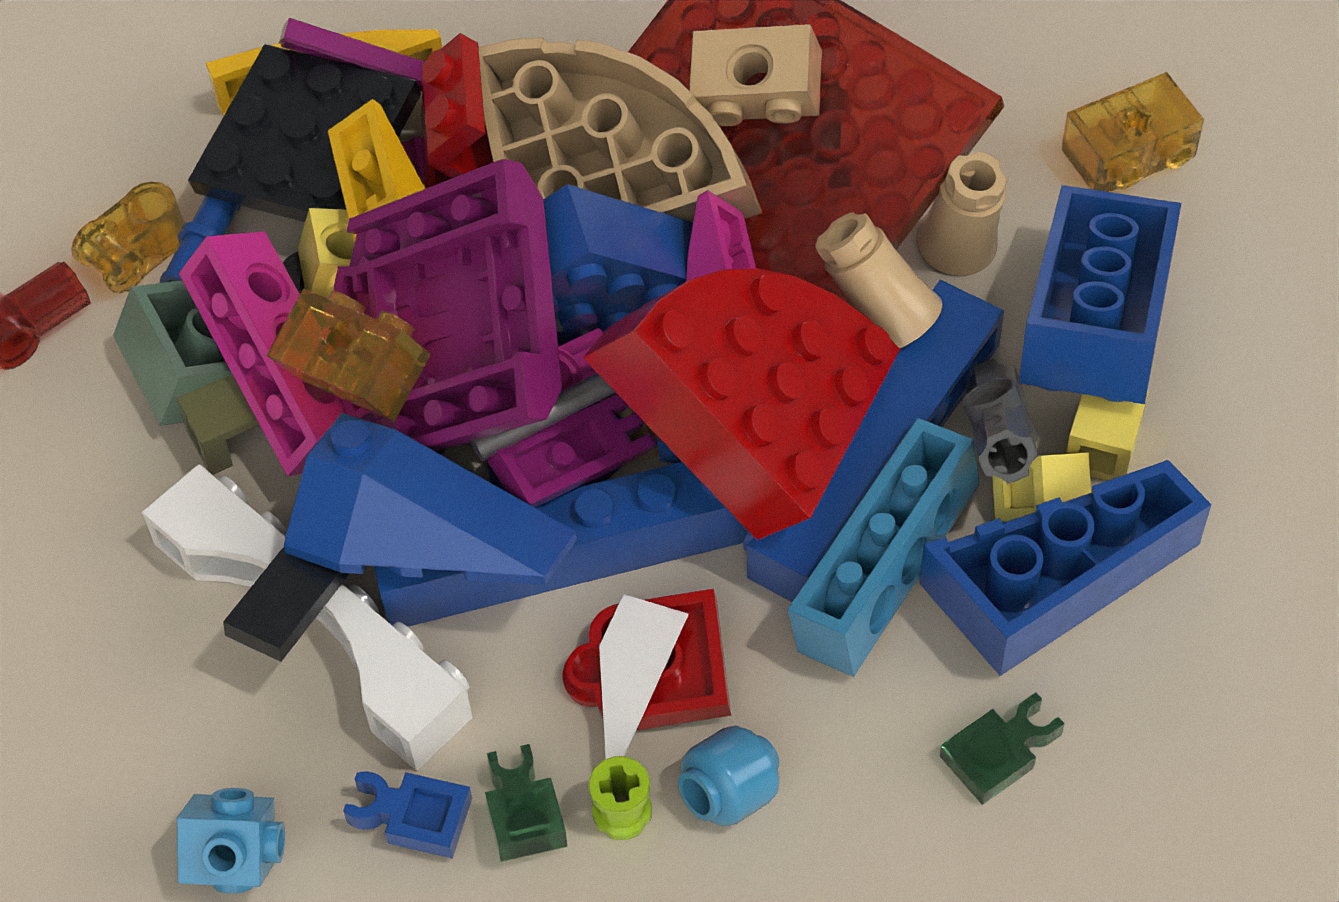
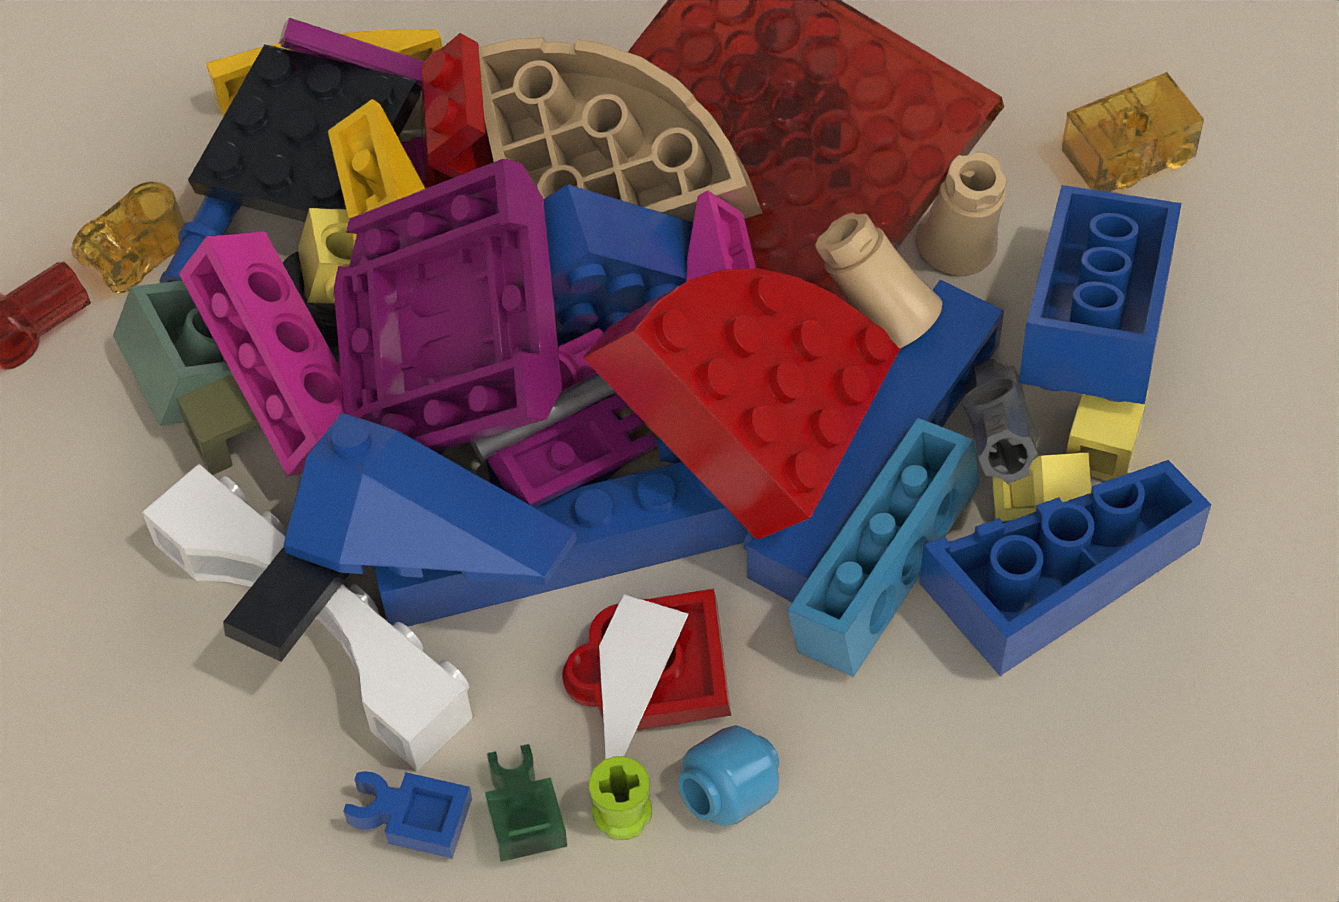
(228, 840): dark azure brick -> none
(349, 352): clear yellow brick -> none
(729, 57): tan brick -> none
(997, 753): clear green plate -> none

